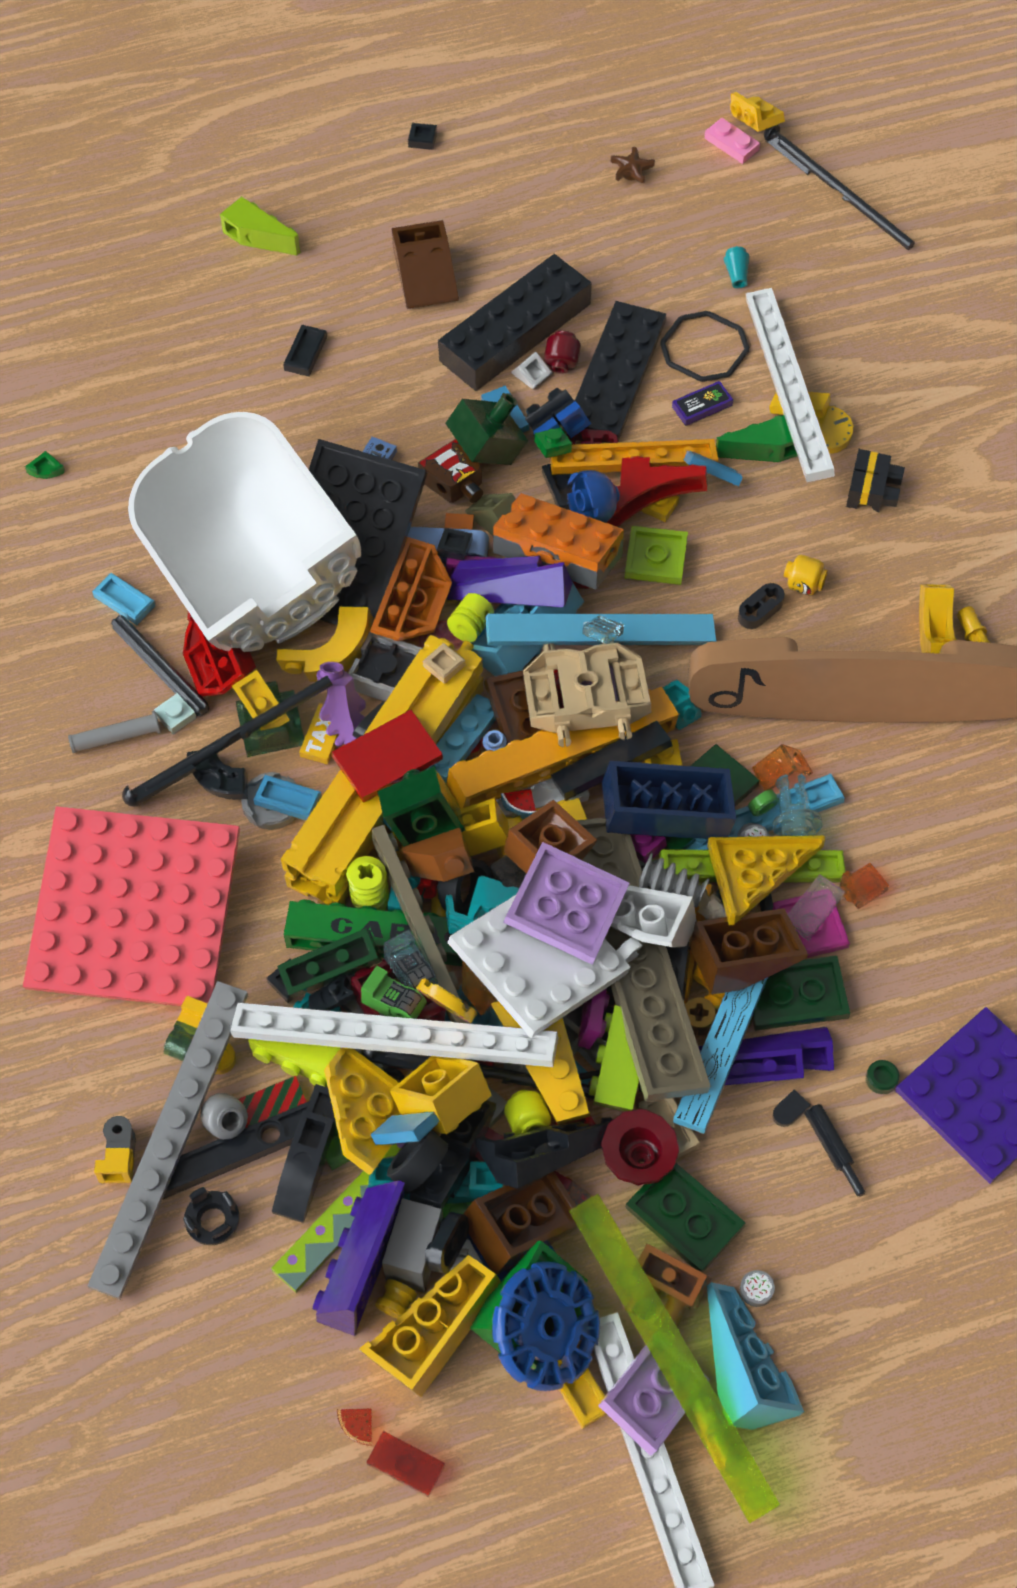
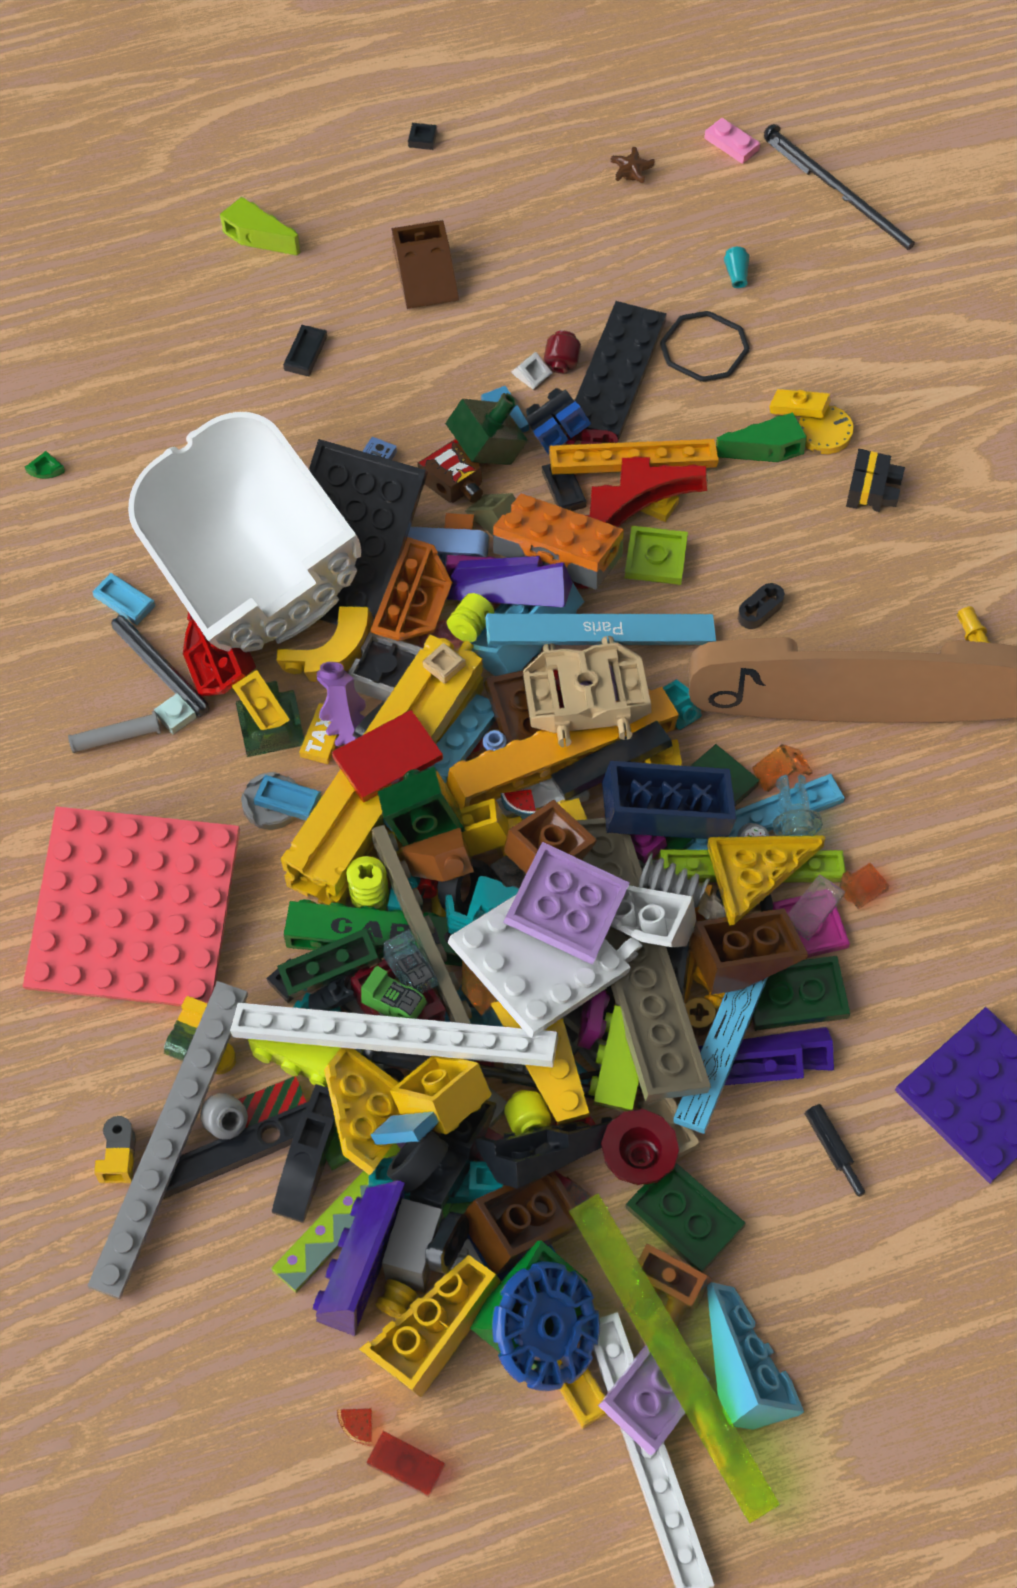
(185, 767): black bar -> none
(205, 1200): black piece -> none
(221, 778): black tile -> none
(446, 1000): yellow tile -> none
(454, 544): black tile -> none
(514, 322): black brick -> none
(553, 442): green plate -> none
(593, 495): blue cylinder -> none
(603, 629): clear light blue tile -> none
(702, 403): tile -> none
(714, 468): dark azure tile -> none
(755, 112): yellow bracket -> none
(757, 1288): tile -> none
(763, 803): bright green tile -> none
(790, 386): white plate -> none
(790, 1109): black piece -> none
(805, 575): yellow head -> none
(882, 1077): dark green tile -> none
(935, 616): yellow arch -> none

